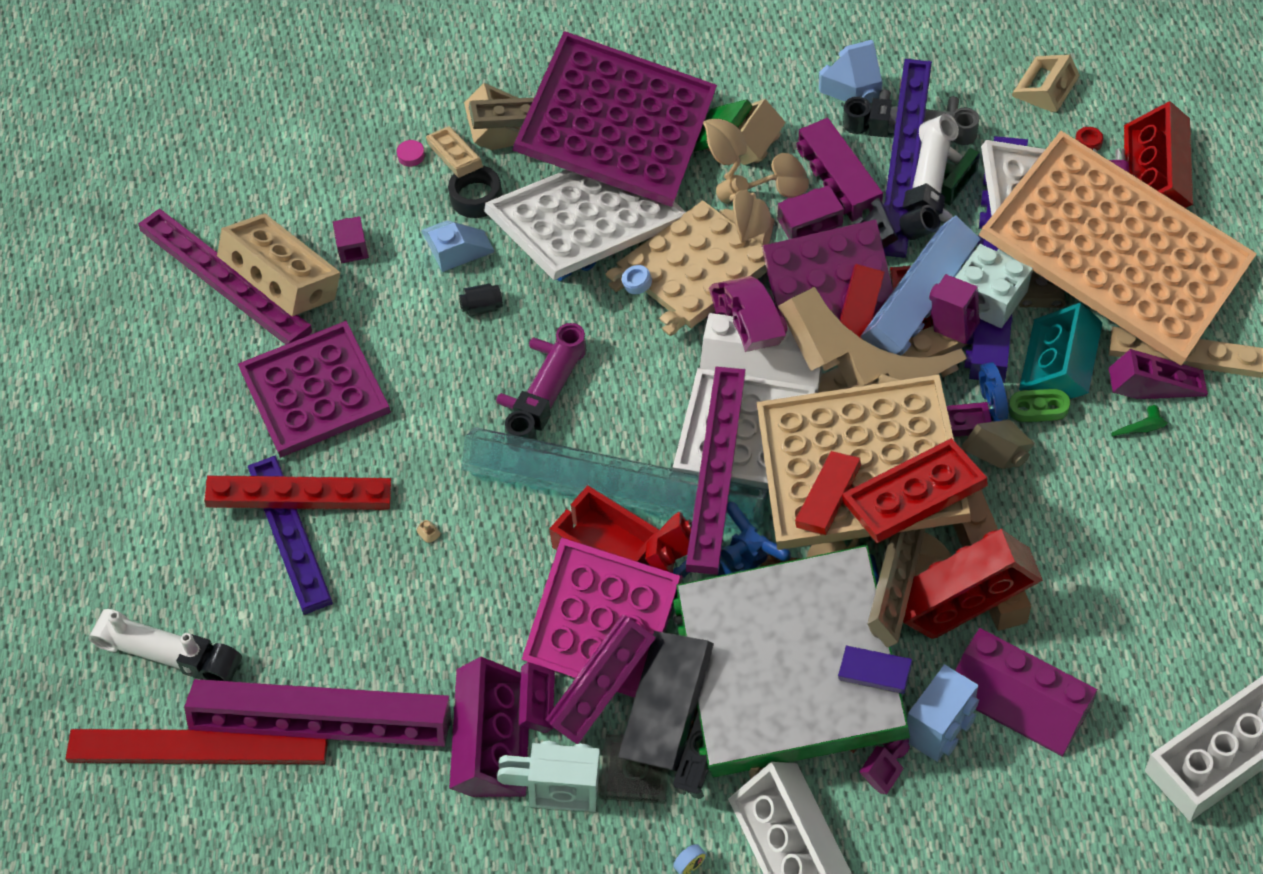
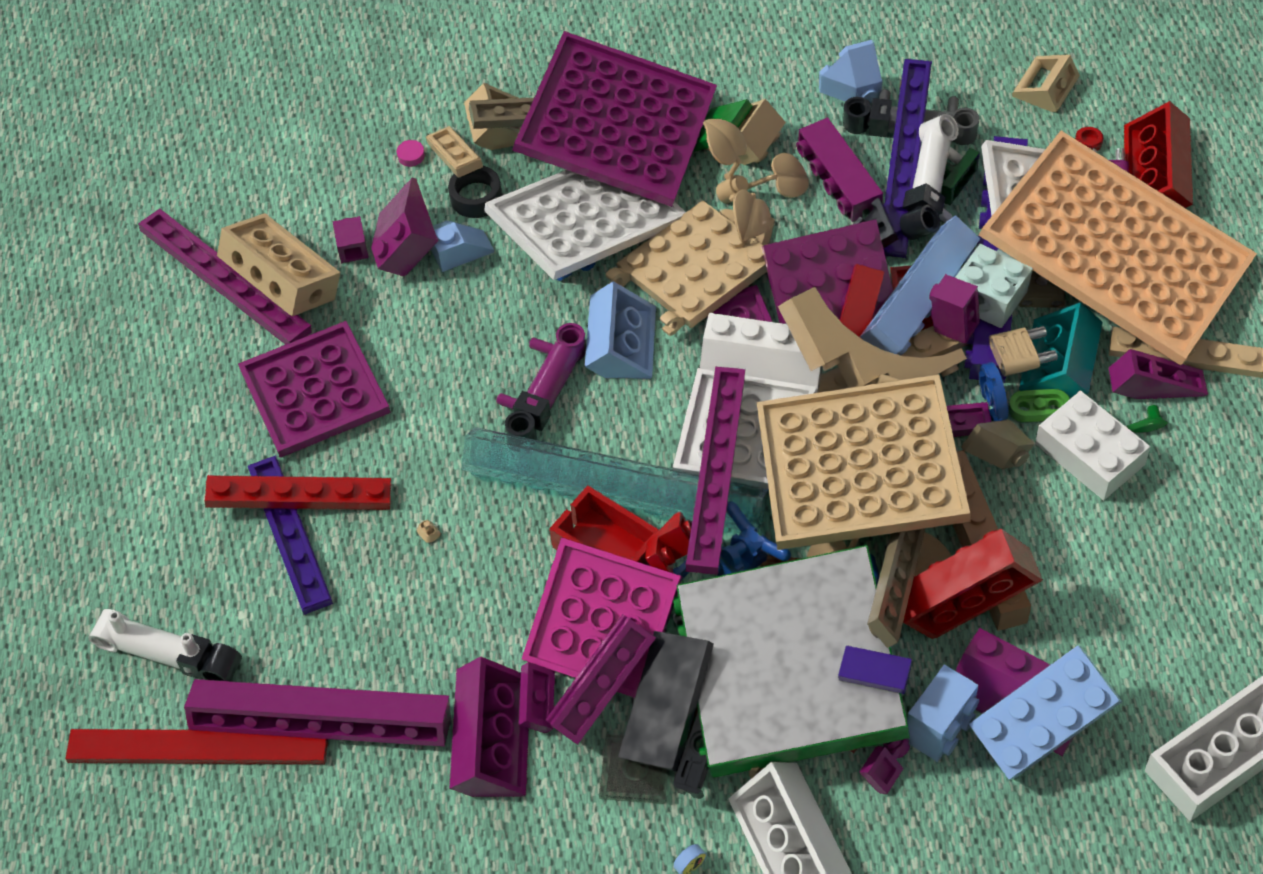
(403, 231): none -> magenta slope
(480, 299): black brick -> none
(555, 775): light aqua brick -> none
(620, 334): none -> light blue slope
(636, 279): light blue tile -> none
(752, 312): magenta brick -> none
(810, 213): magenta brick -> none
(826, 493): red tile -> none
(914, 490): red plate -> none
(1016, 352): none -> tan piece
(1045, 712): none -> light blue brick
(1092, 445): none -> white brick

